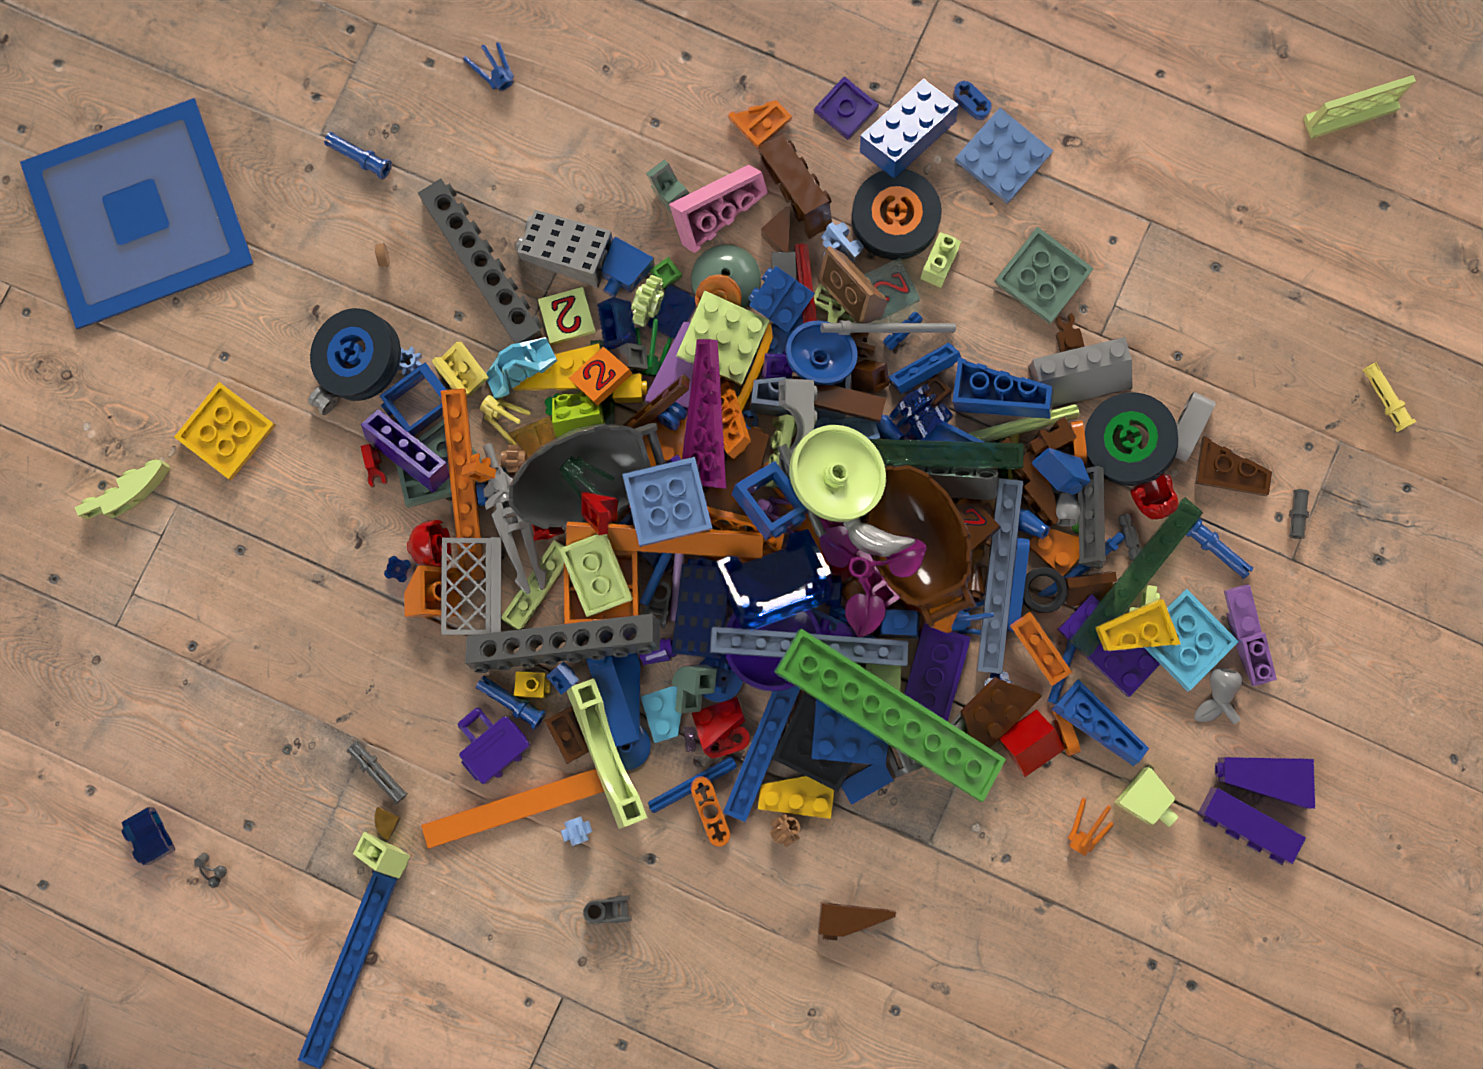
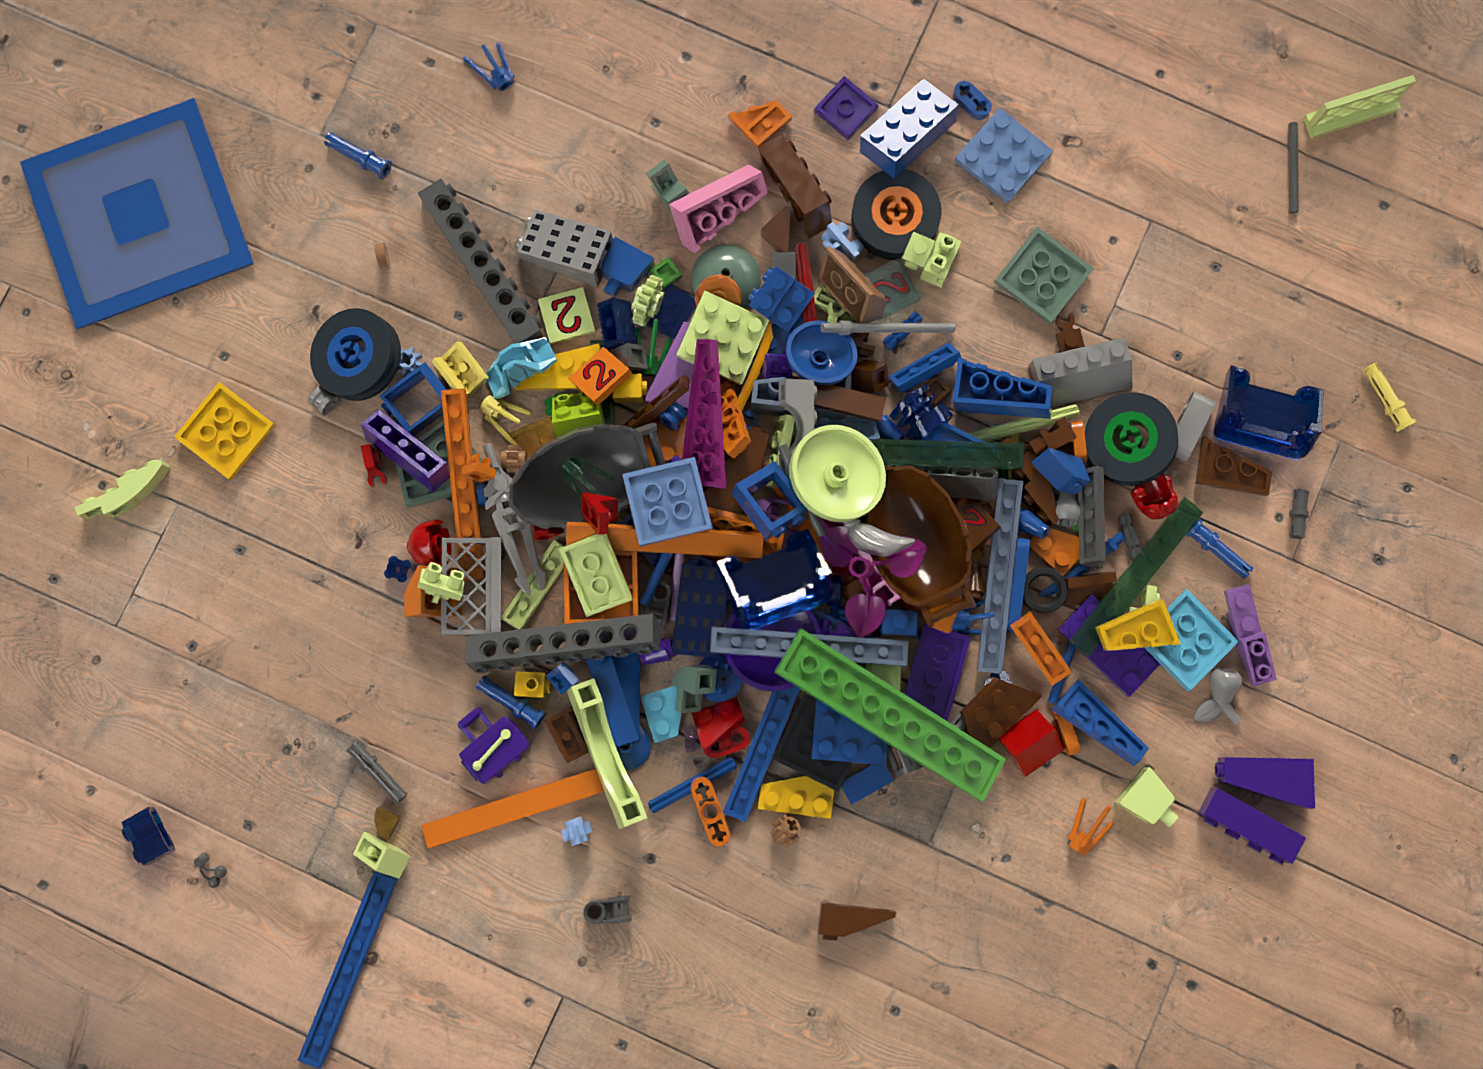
(440, 585): none -> yellowish green hips
(505, 734): none -> yellowish green hinge
(917, 251): none -> yellowish green bracket
(1268, 418): none -> clear blue windscreen
(1293, 167): none -> dark grey bar

